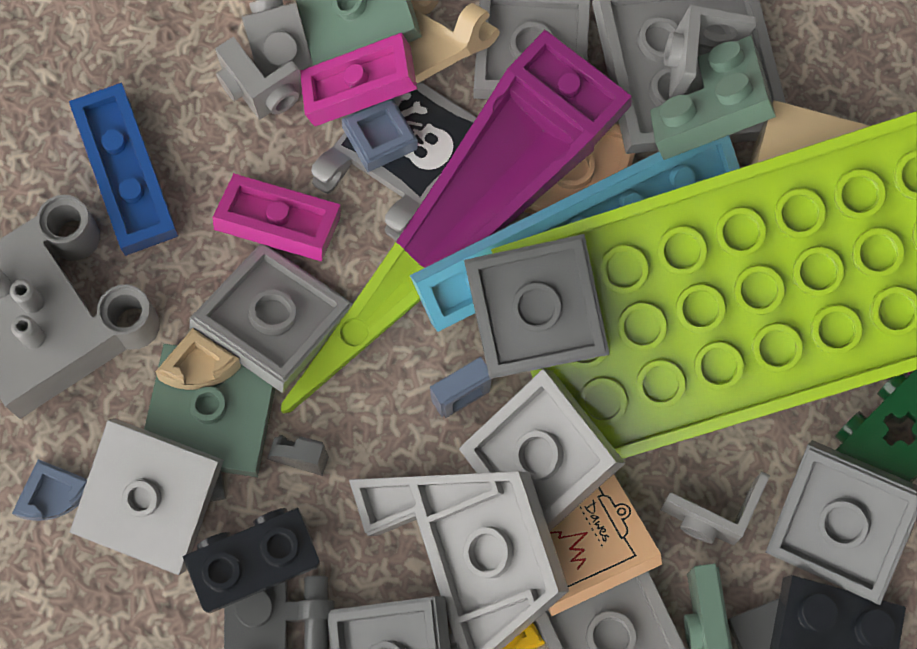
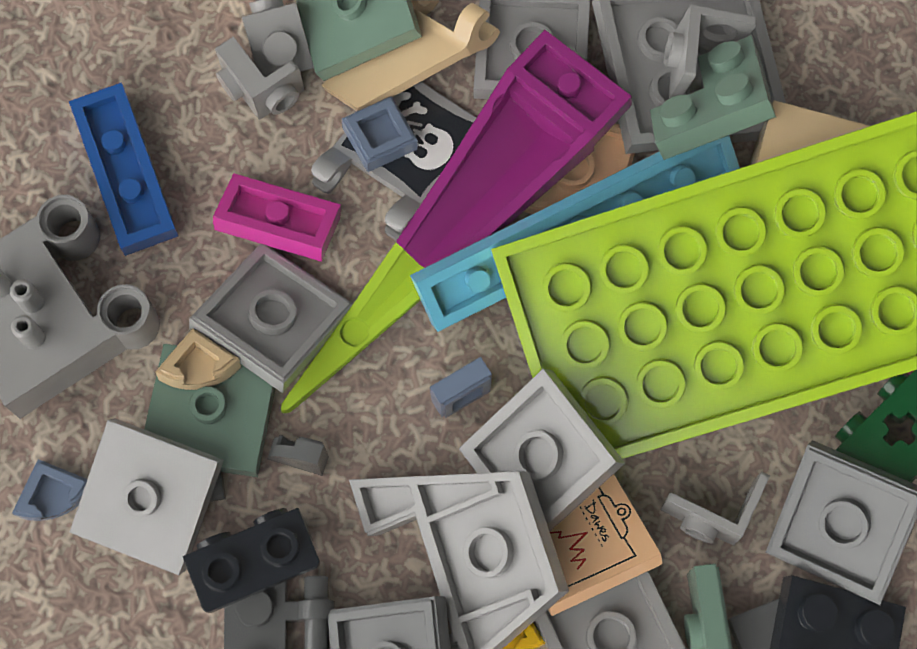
(358, 79): dark pink plate -> none
(537, 306): dark grey plate -> none

